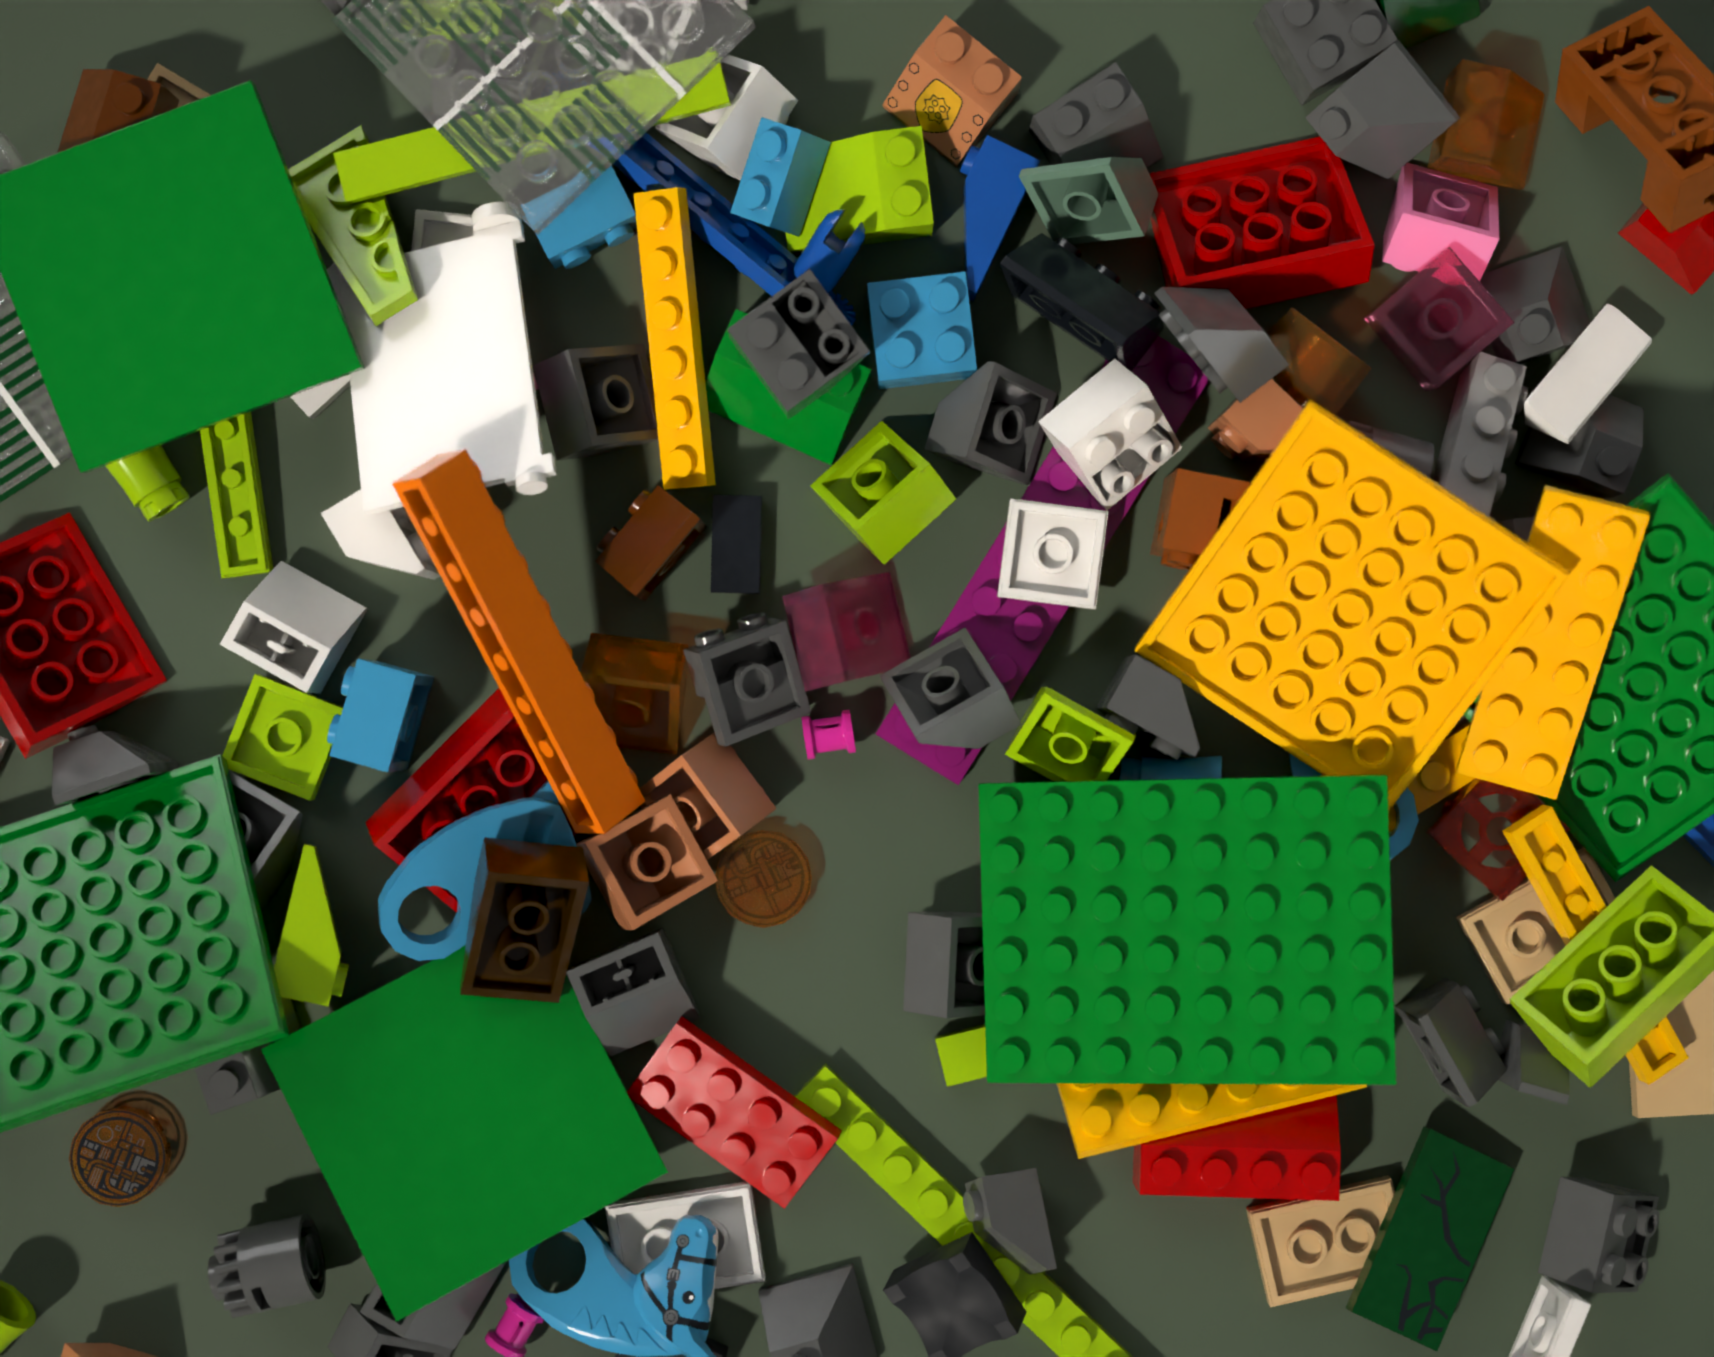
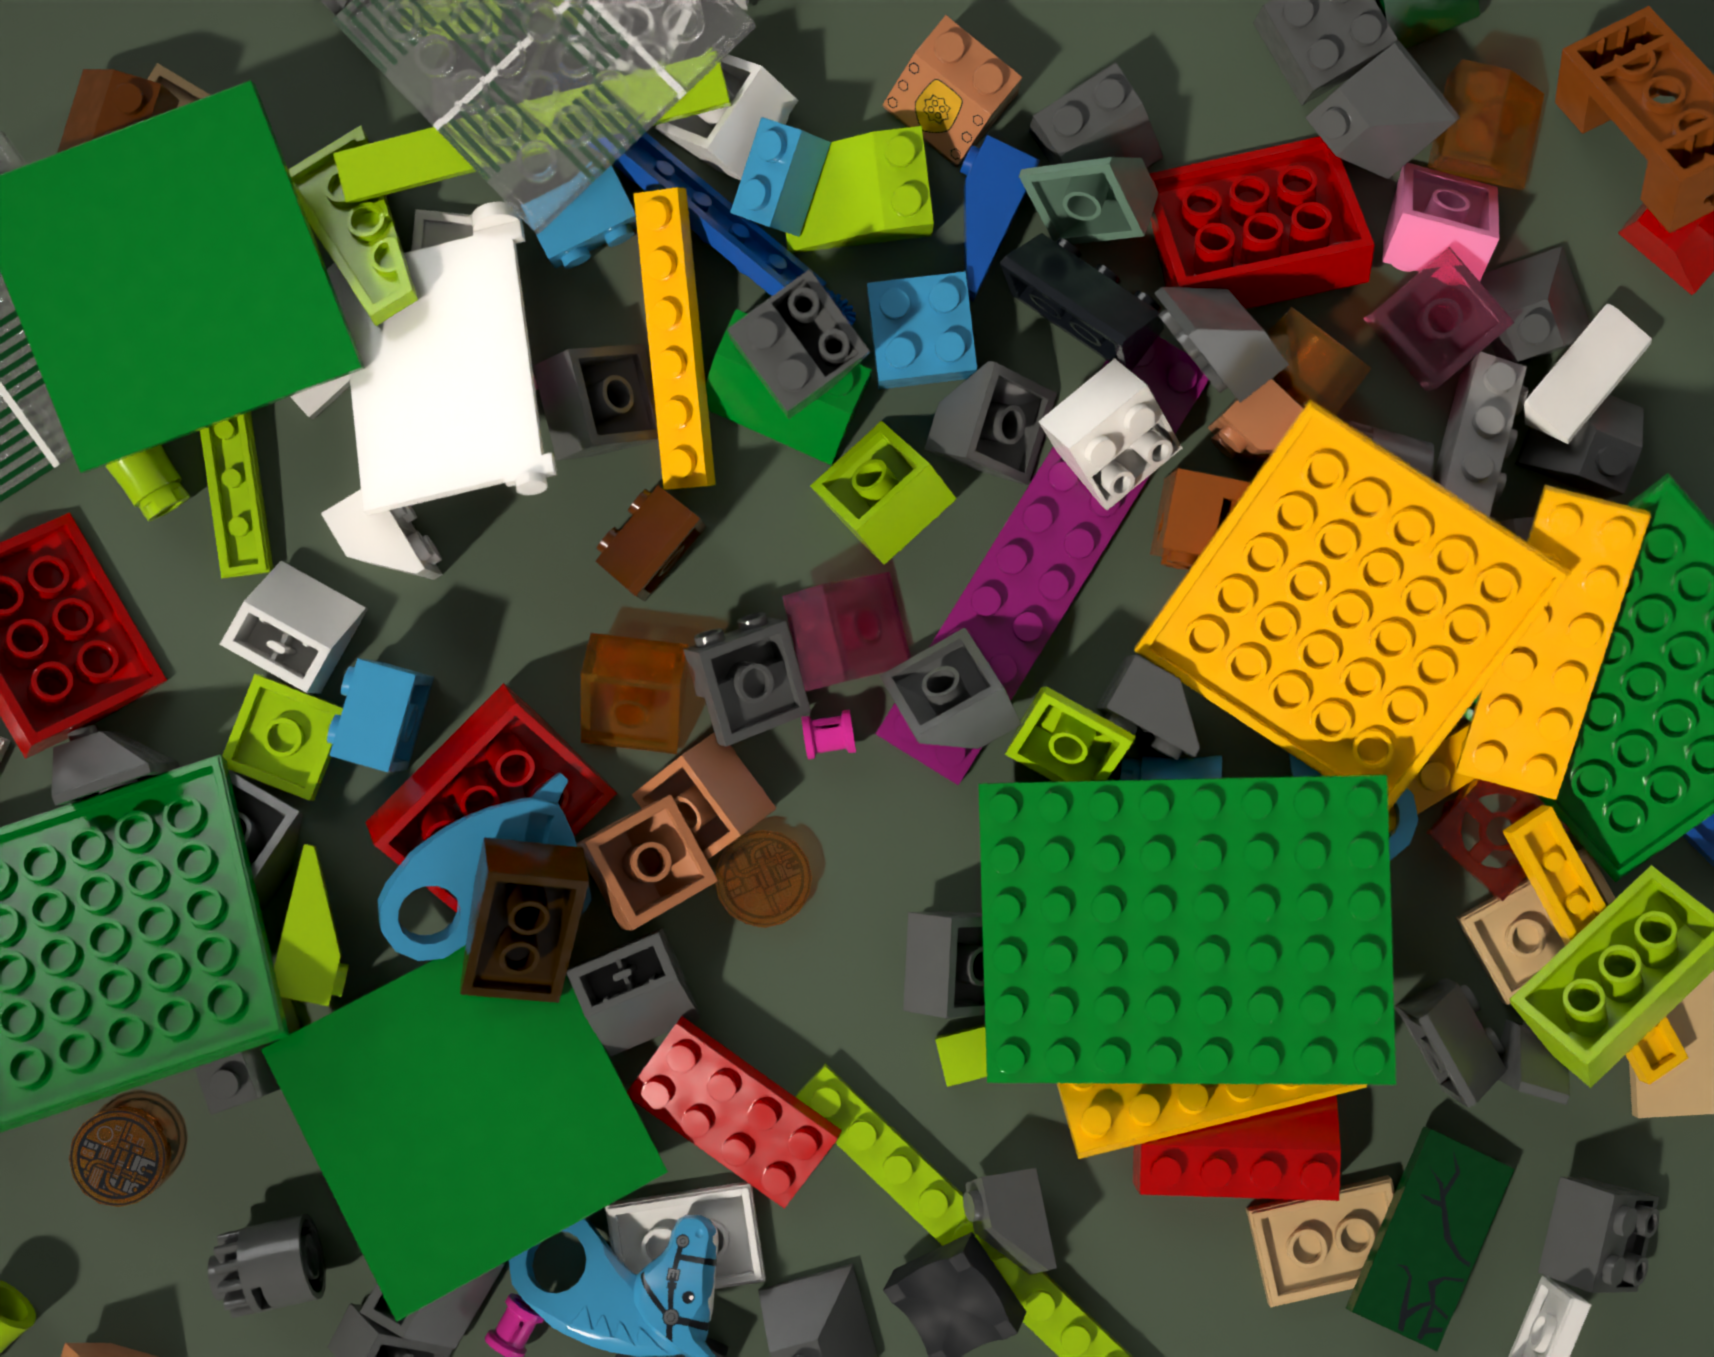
(519, 640): orange brick -> none
(736, 544): black tile -> none
(827, 254): blue piece -> none
(1052, 554): white tile -> none

